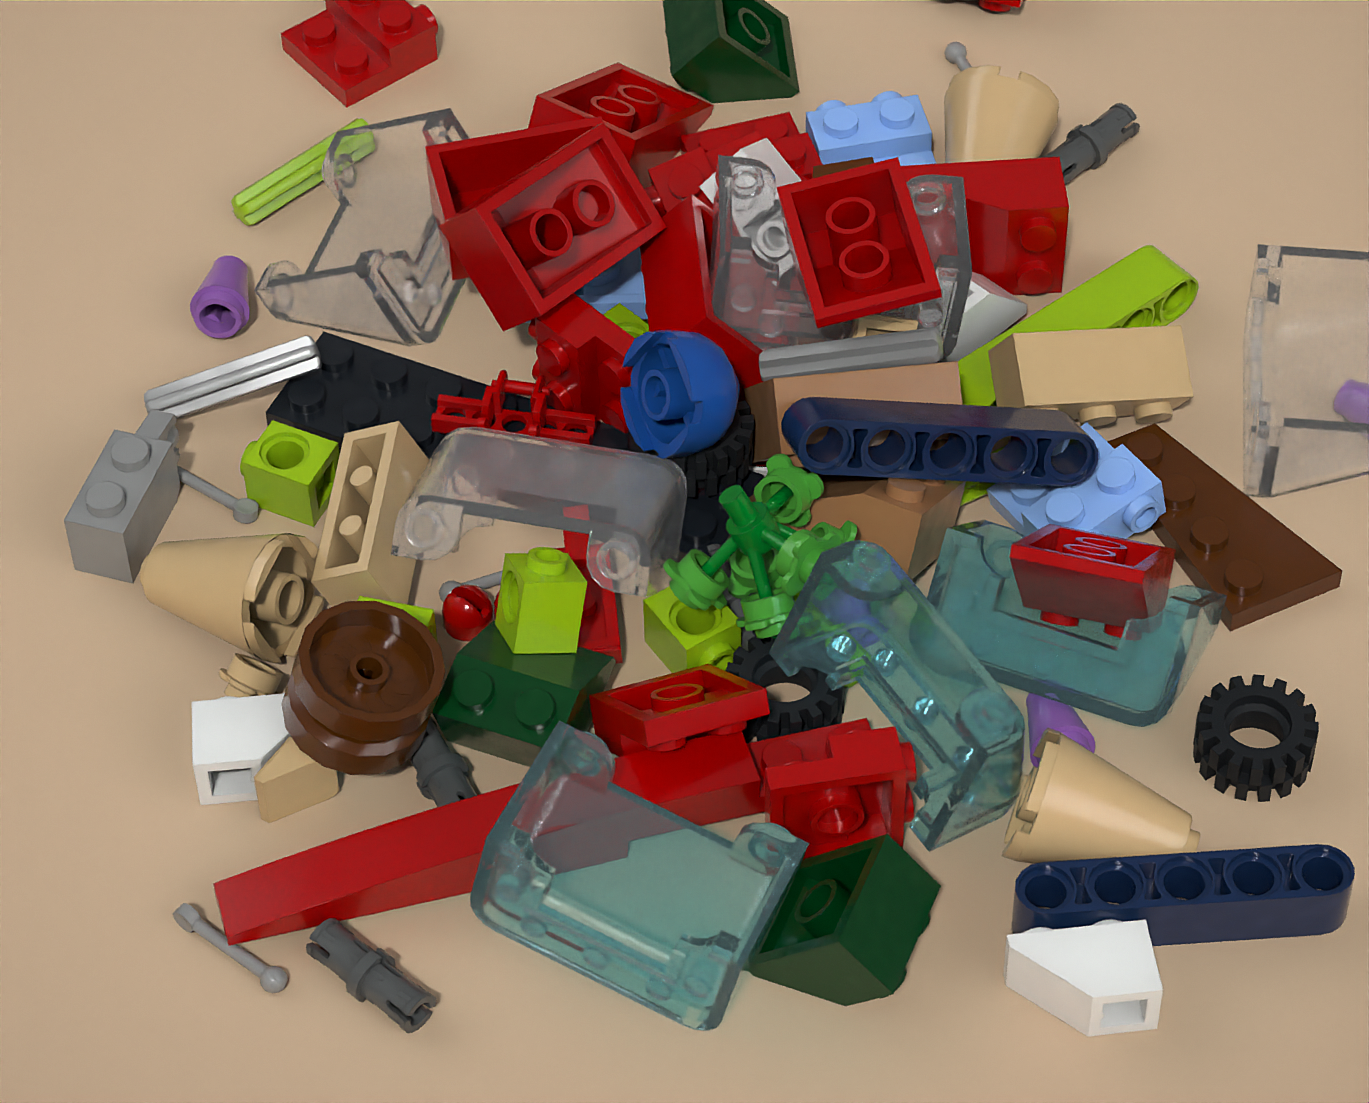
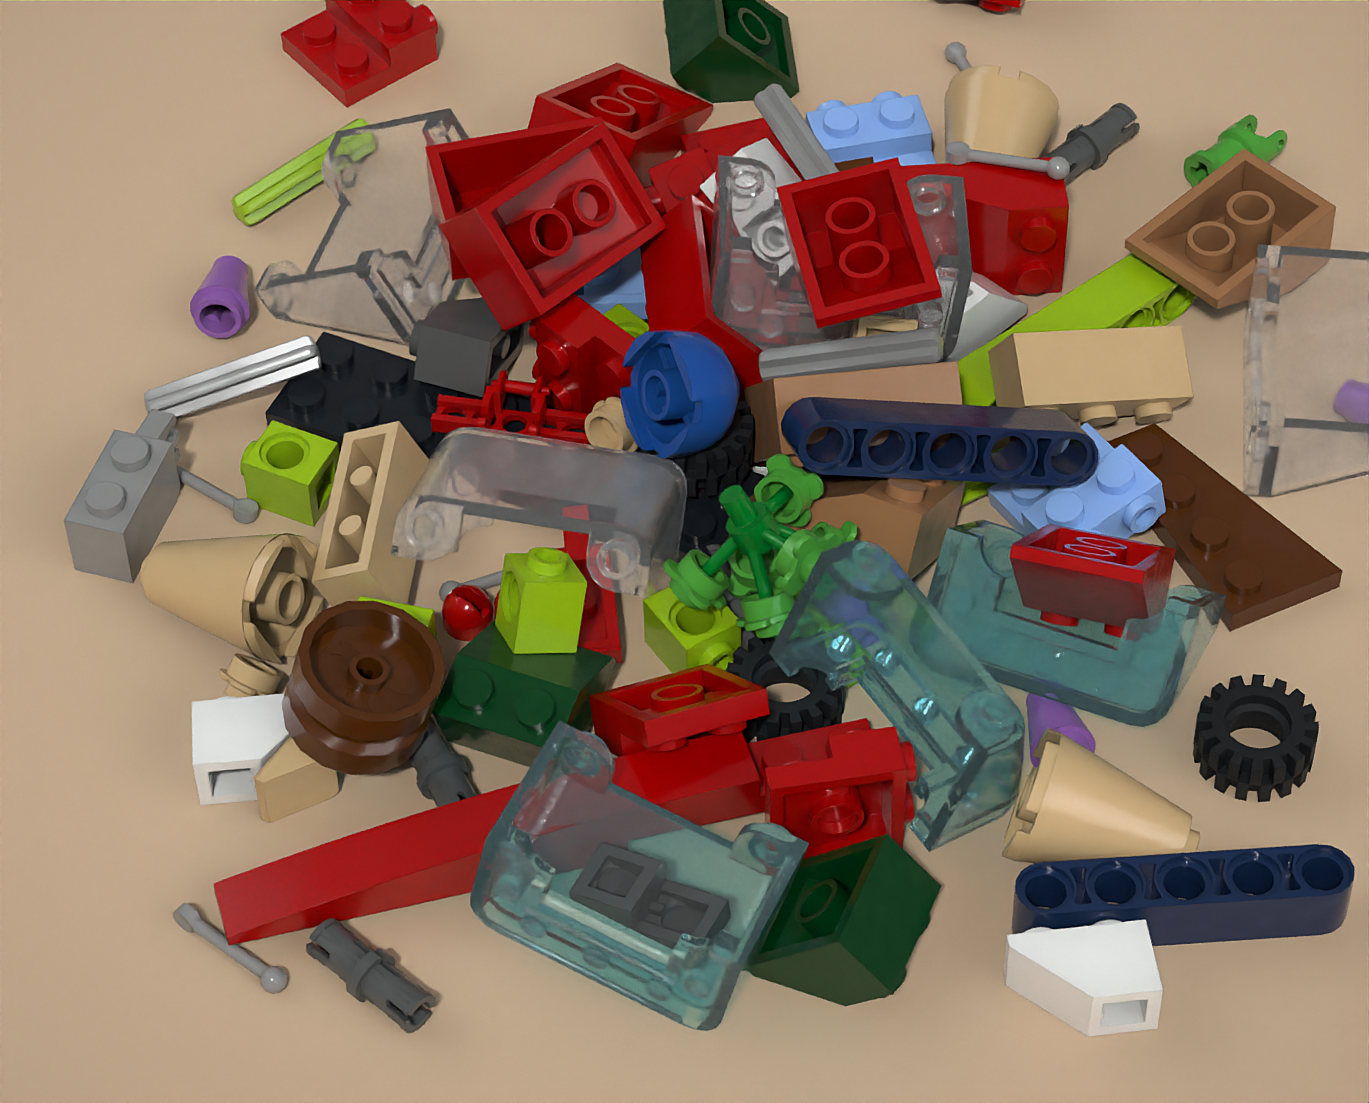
(463, 346): none -> dark grey slope
(607, 426): none -> tan plate
(639, 896): none -> dark grey slope
(793, 133): none -> light grey axle
(960, 153): none -> light grey hinge
(1214, 229): none -> medium nougat slope
(1229, 143): none -> bright green piece

